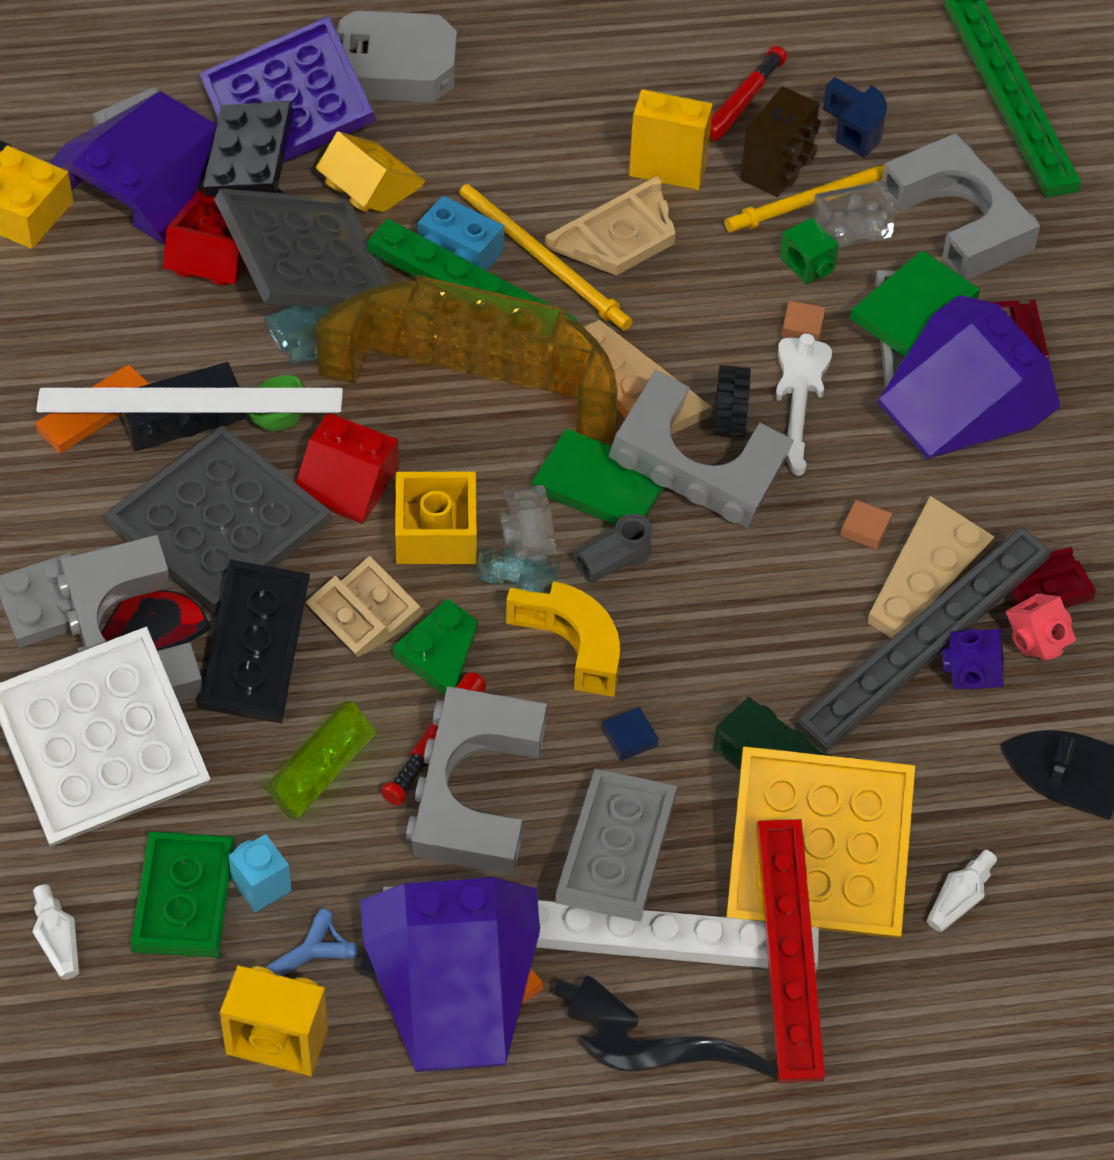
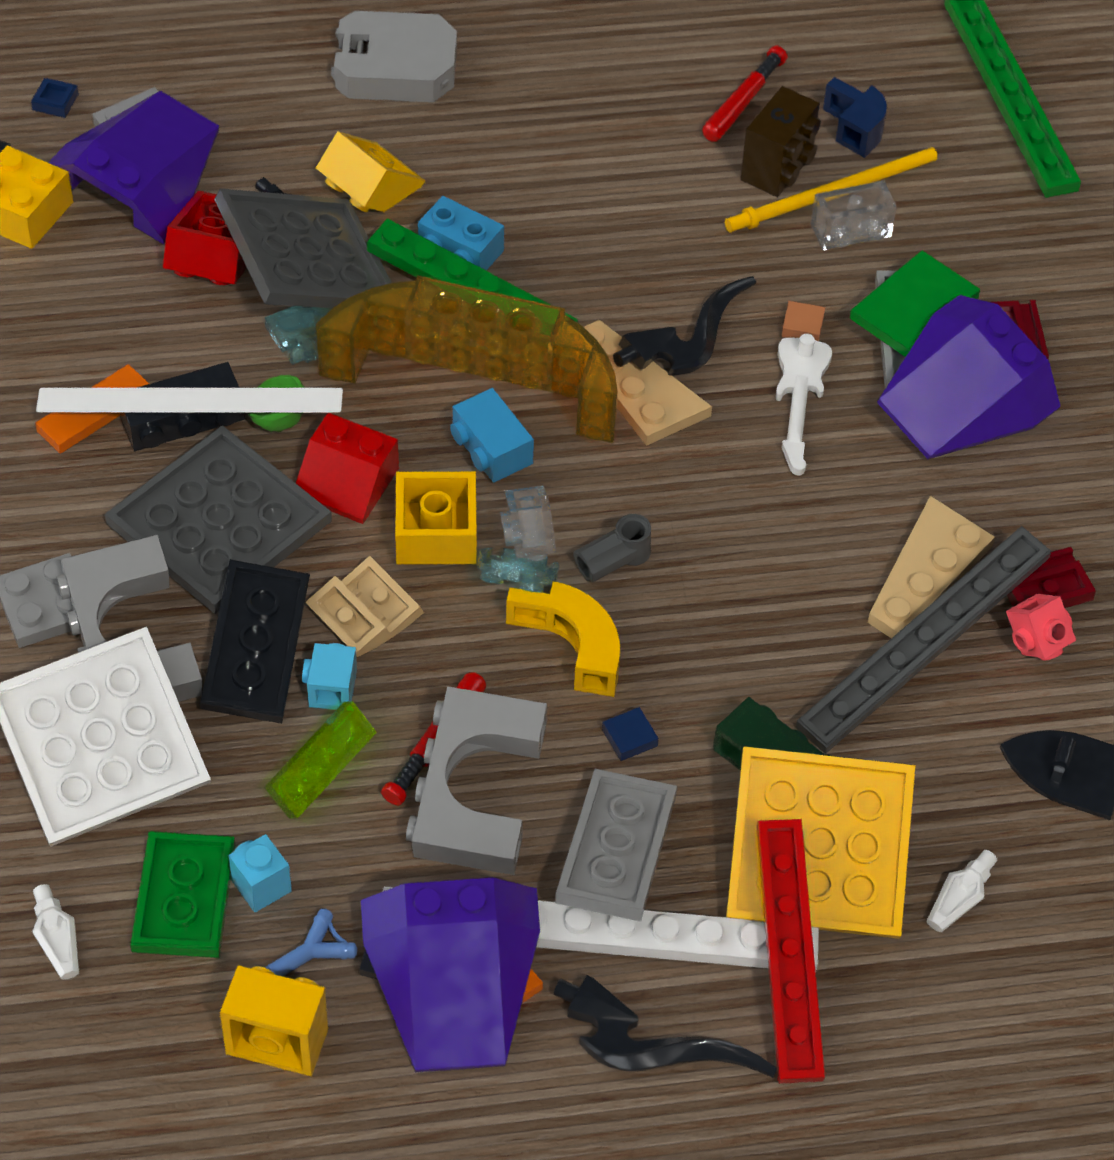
(54, 97): none -> dark blue tile
(167, 614): shield -> none
(249, 147): black plate -> none
(299, 68): dark purple plate -> none
(330, 675): none -> medium azure brick
(439, 646): green wing -> none
(492, 435): none -> dark azure brick
(591, 482): green tile -> none
(608, 308): yellow bar -> none
(618, 231): tan wing -> none
(670, 139): yellow brick -> none
(682, 355): none -> black piece
(727, 489): light grey arch -> none
(732, 400): black tyre -> none
(809, 251): green brick -> none
(866, 524): nougat tile -> none
(954, 170): light grey arch -> none
(975, 659): dark purple brick -> none

